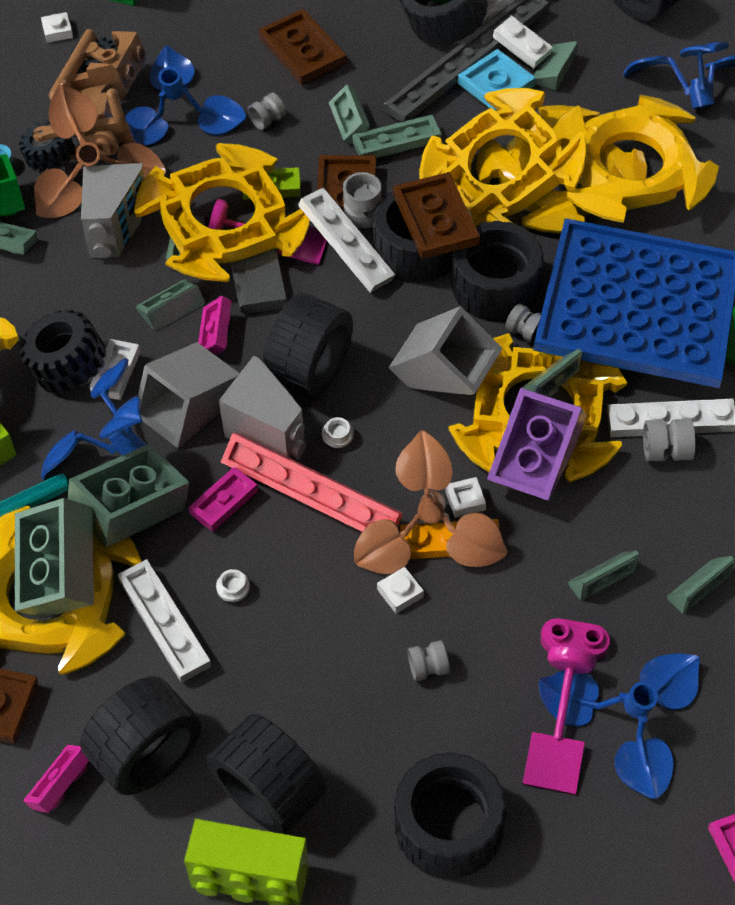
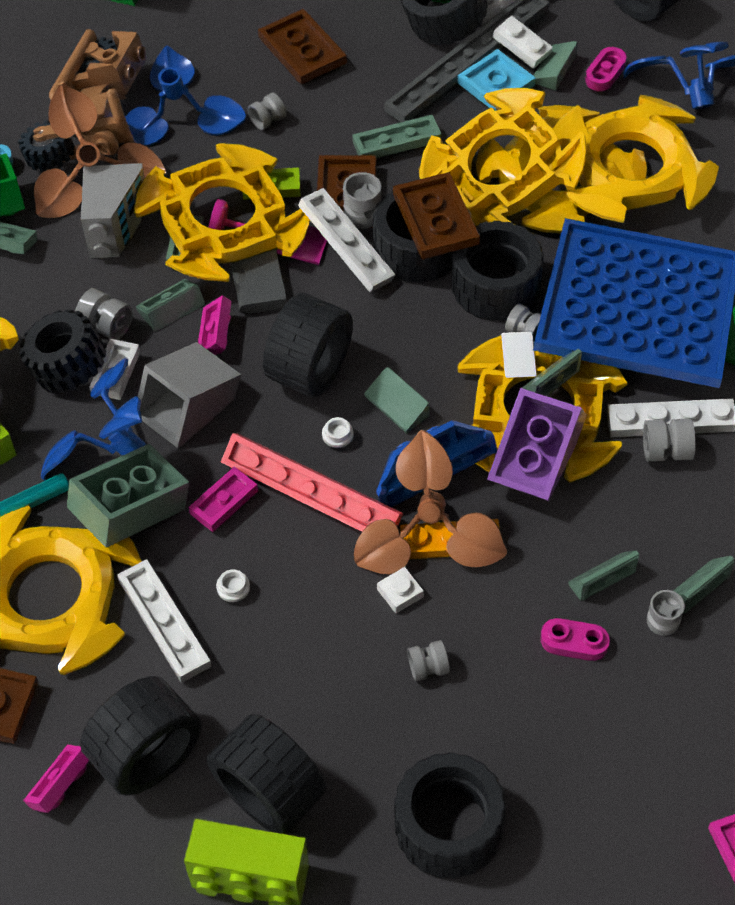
(54, 558): sand green brick -> none
(56, 27): white plate -> none
(107, 314): none -> light grey wheel
(263, 411): light grey slope -> none
(348, 113): sand green plate -> none
(398, 400): none -> sand green slope
(446, 354): light grey slope -> none
(463, 445): none -> blue wedge
(465, 497): white plate -> none
(518, 354): none -> white sticker
(555, 760): dark pink piece -> none
(605, 69): none -> dark pink plate
(664, 679): blue plant -> none
(671, 607): none -> light grey wheel

